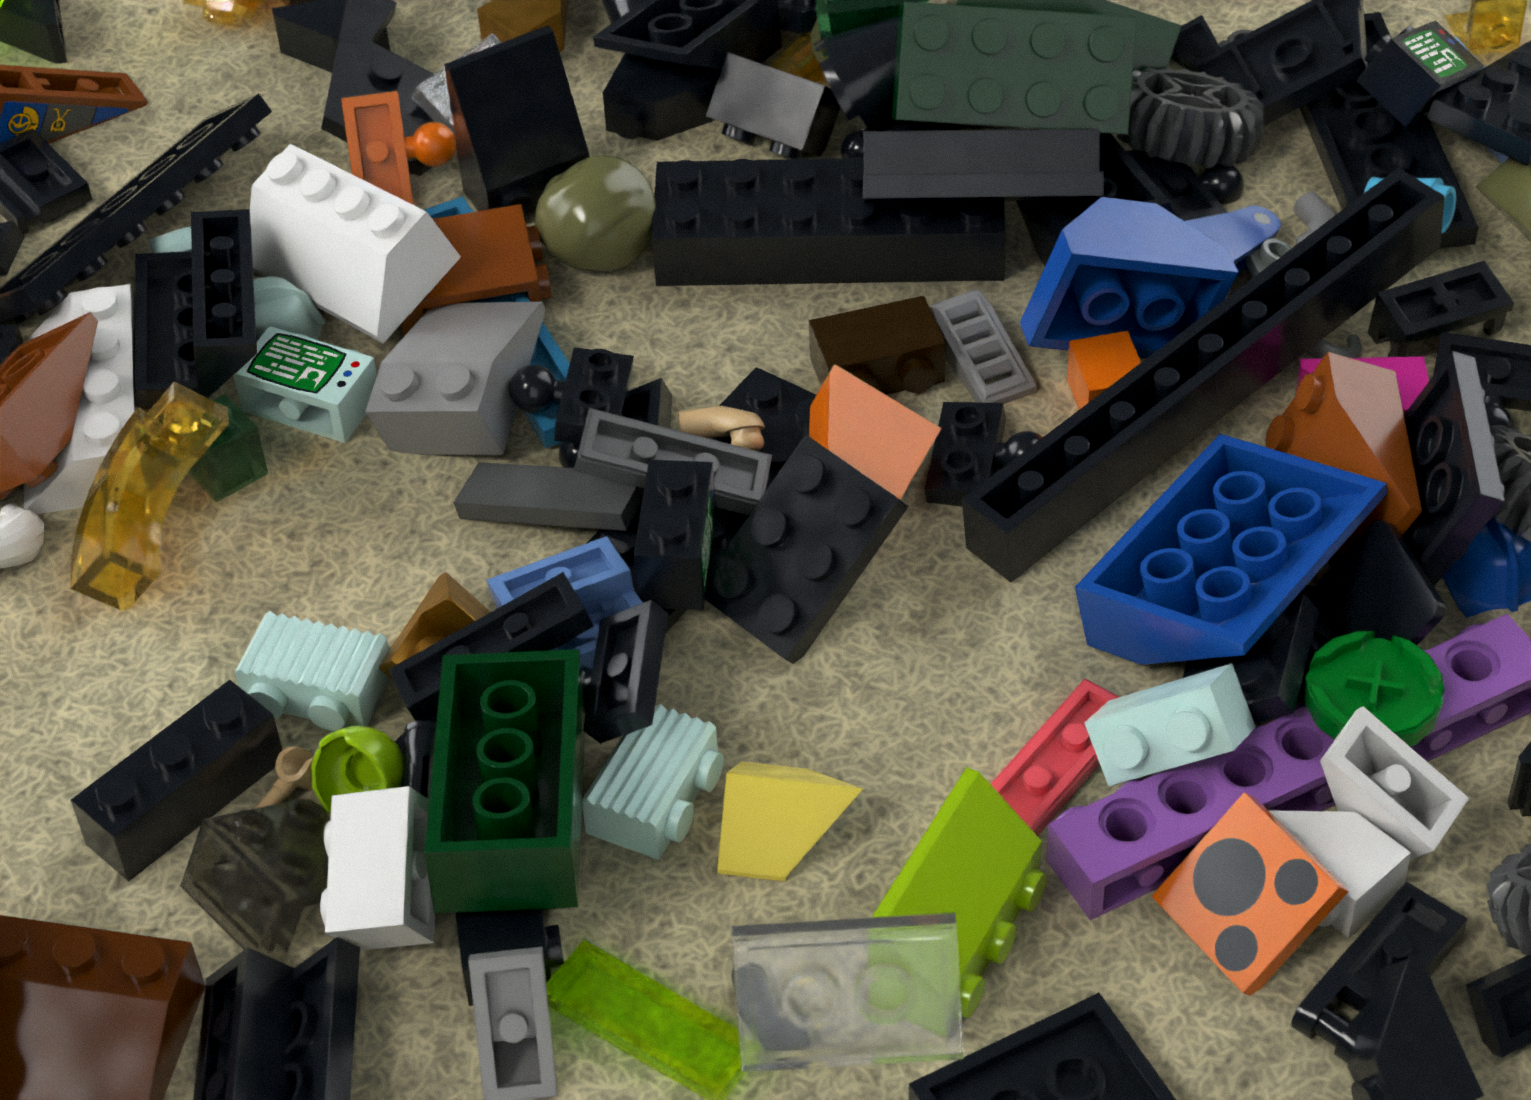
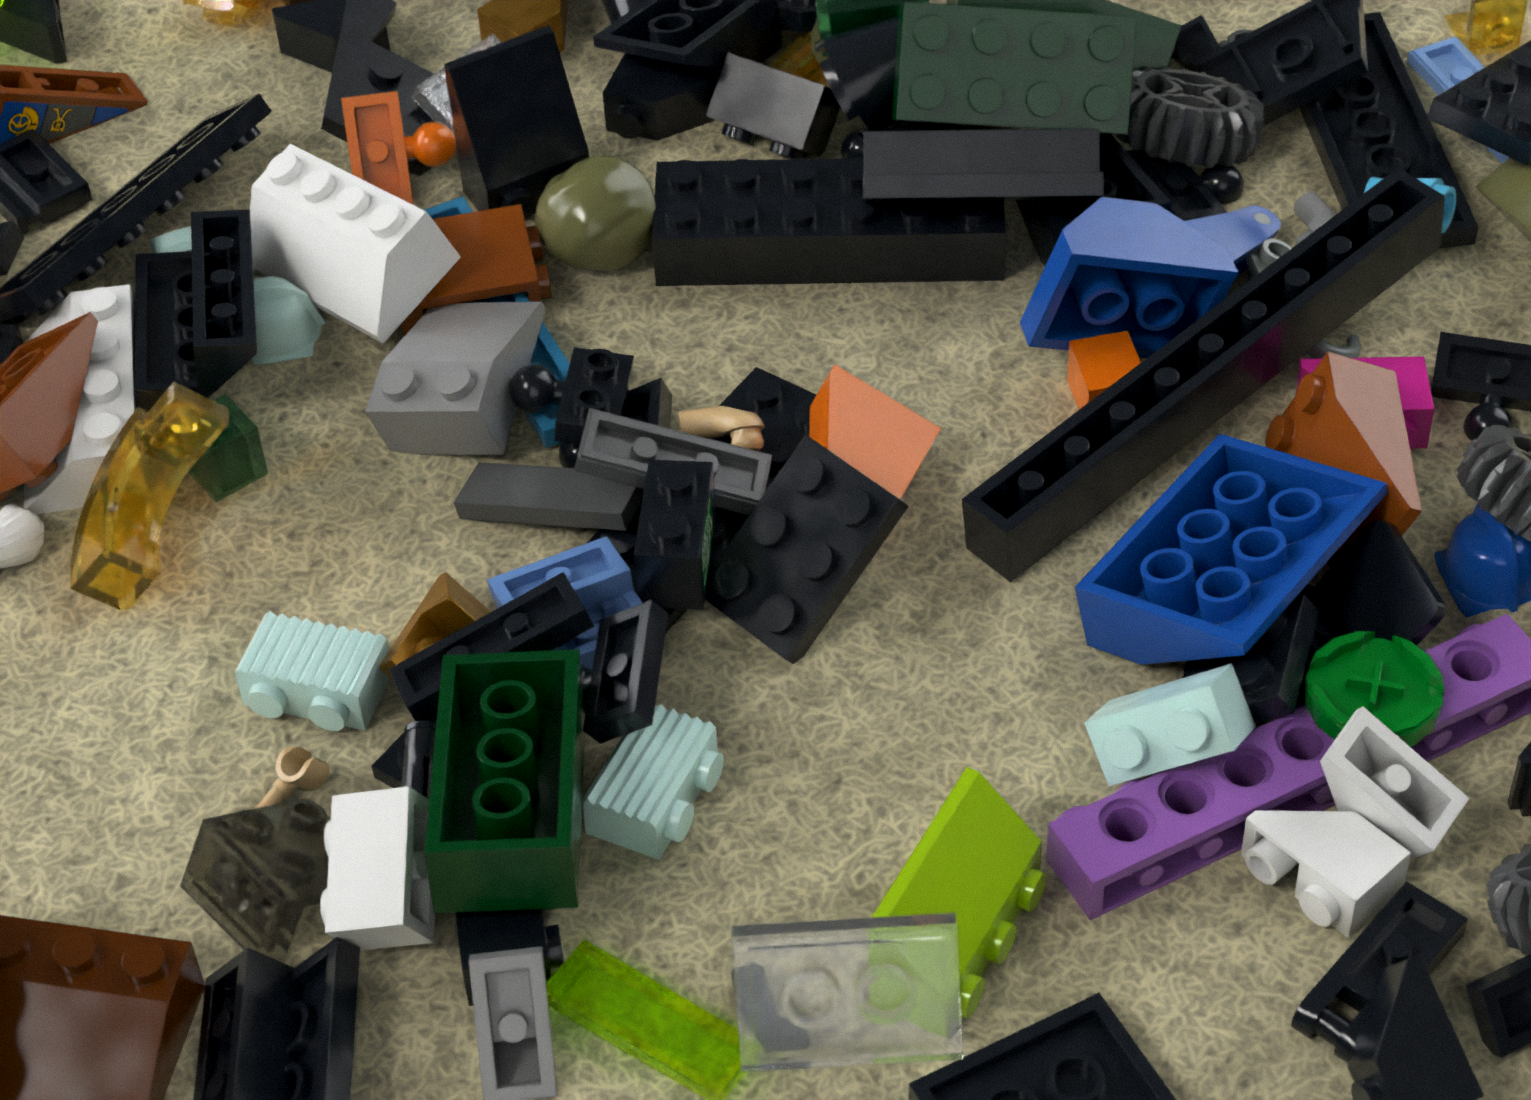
(178, 780): black brick -> none
(306, 384): light aqua brick -> none
(355, 762): lime hair -> none
(776, 817): light yellow slope -> none
(883, 345): dark brown brick -> none
(968, 319): light grey slope -> none
(970, 450): black plate -> none
(1054, 760): coral tile -> none
(1249, 894): orange tile -> none
(1415, 69): black brick -> none
(1439, 305): black hinge -> none
(1451, 465): black plate -> none

